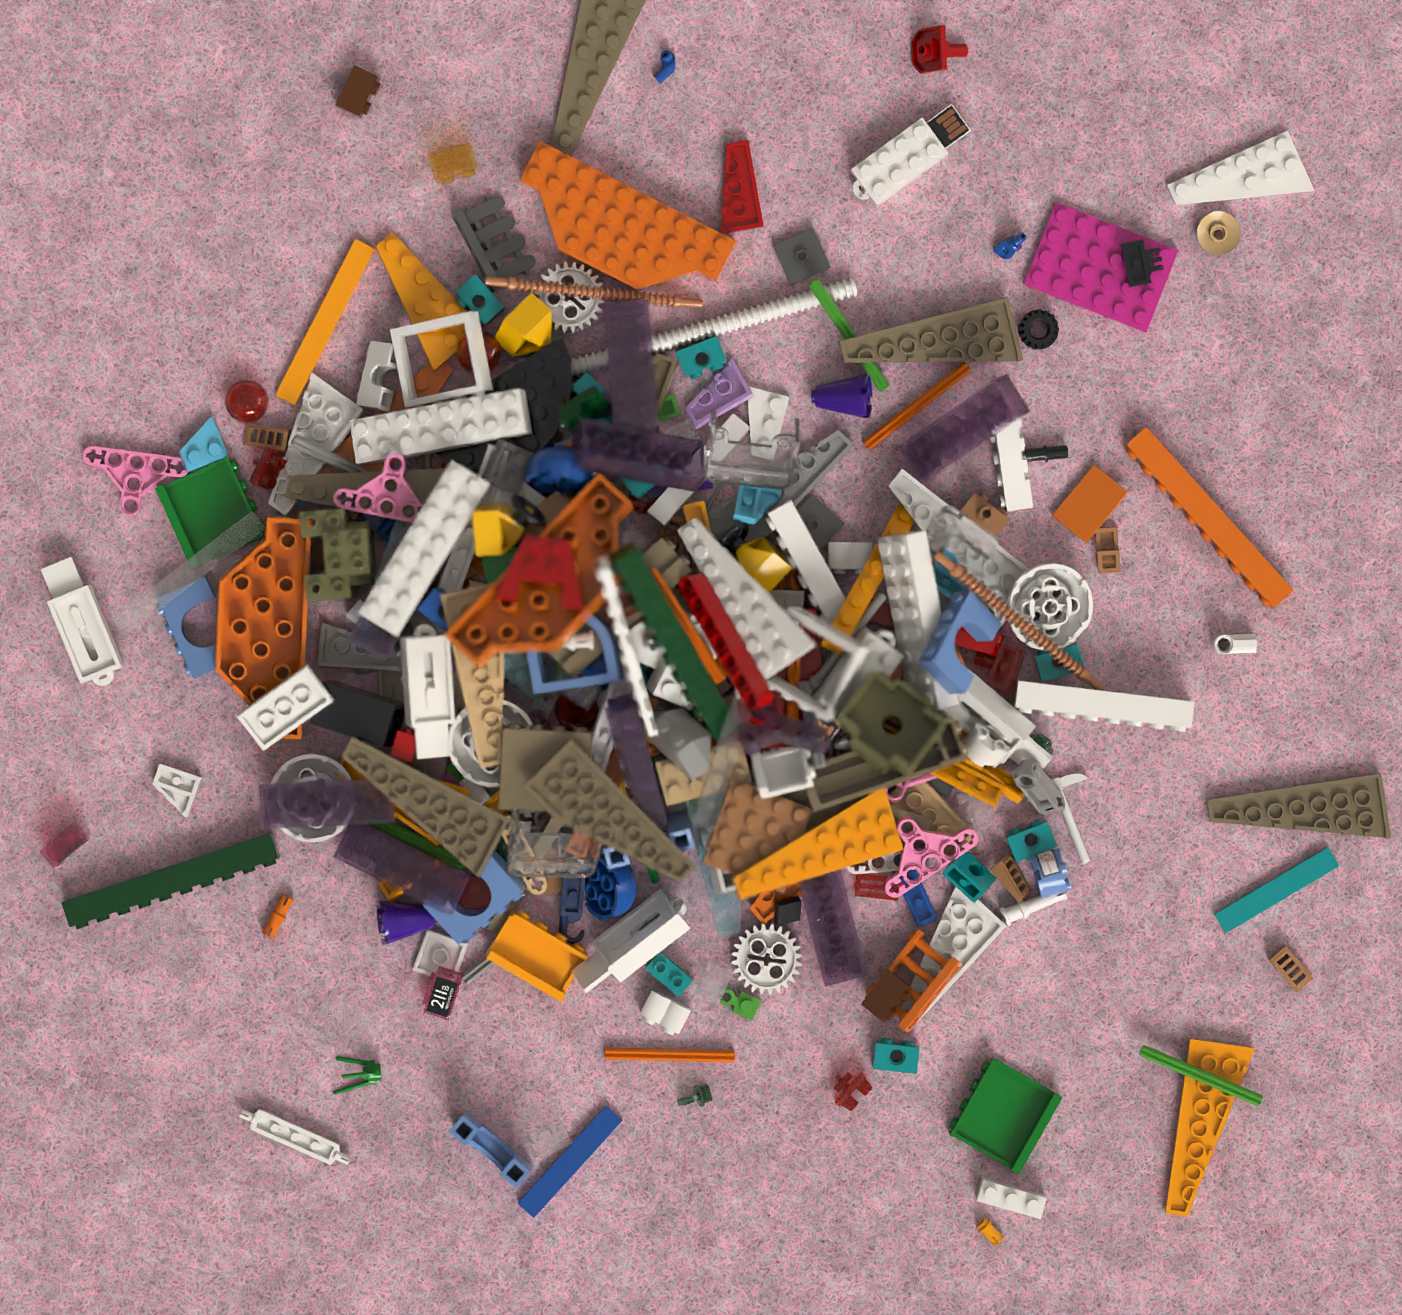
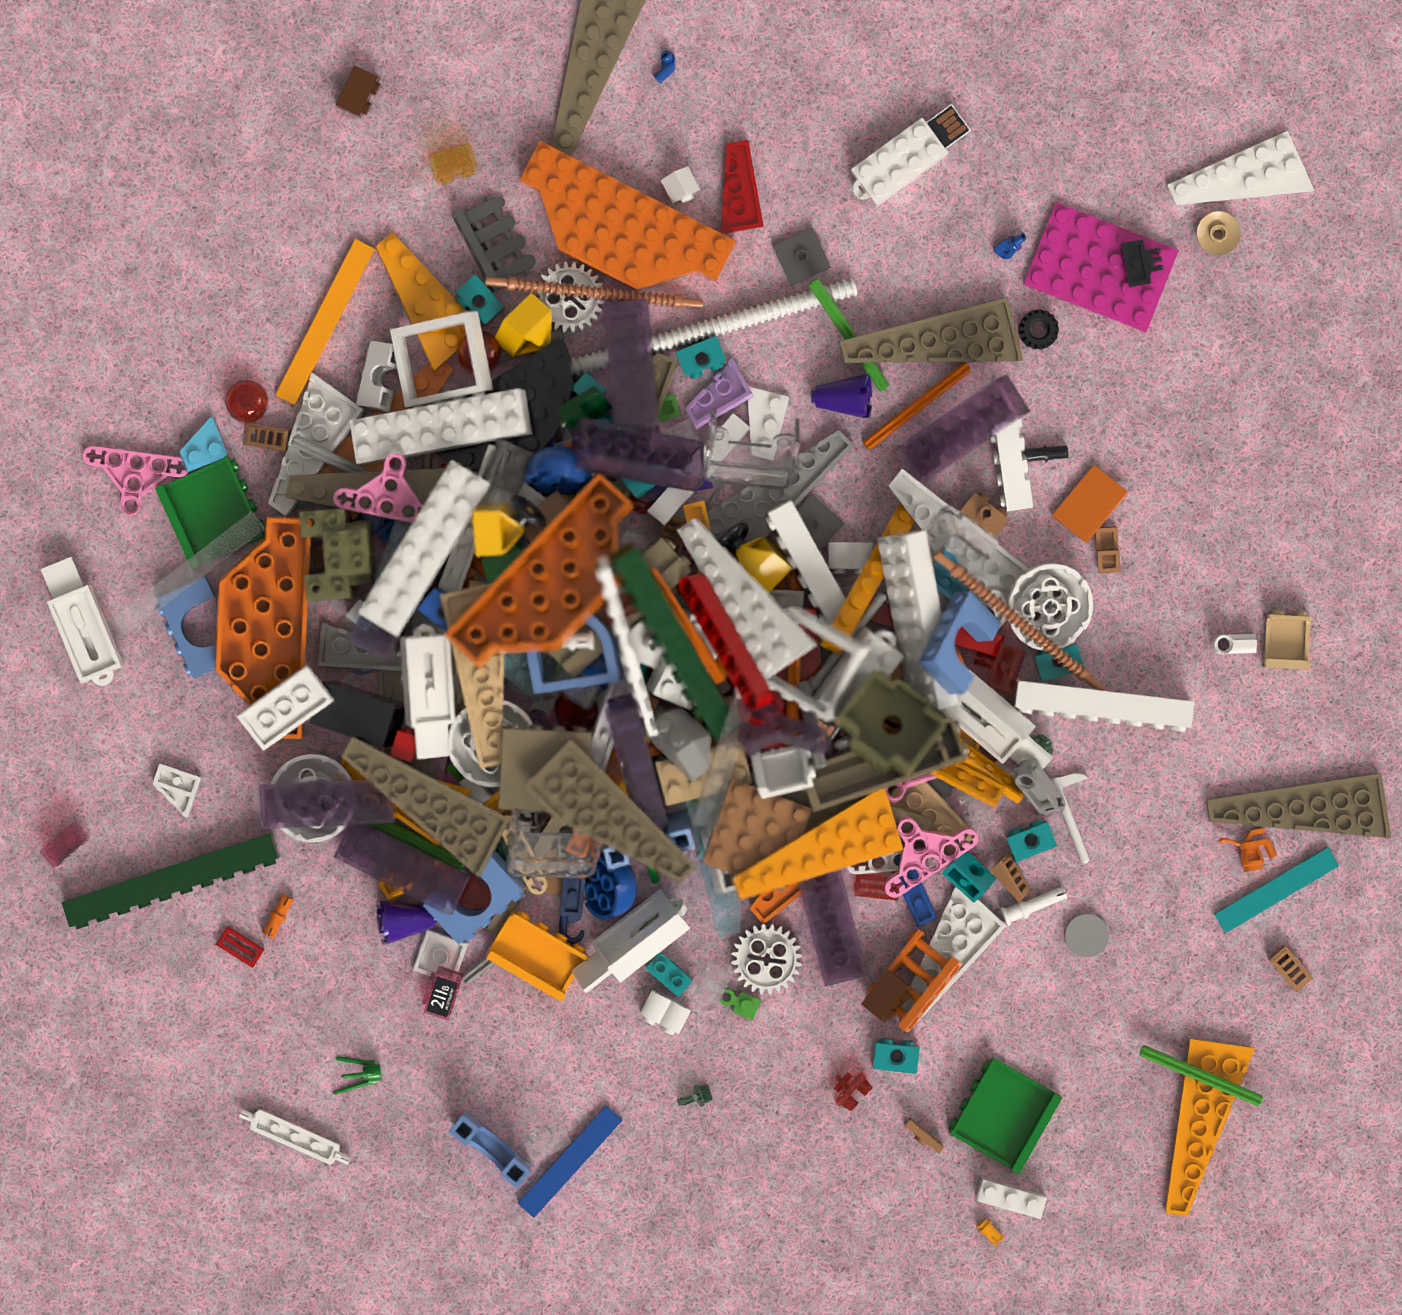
(224, 937): none -> red tile
(267, 467): clear red hips -> none
(543, 562): red wing -> none
(659, 1054): orange axle -> none
(680, 185): none -> white brick
(754, 503): medium azure wing -> none
(787, 910): black piece -> none
(923, 1136): none -> medium nougat plate
(931, 50): red piece -> none
(983, 748): white cylinder -> none
(1049, 873): medium blue brick -> none
(1086, 935): none -> light grey tile
(1209, 518): orange brick -> none
(1250, 853): none -> orange piece
(1287, 640): none -> tan panel

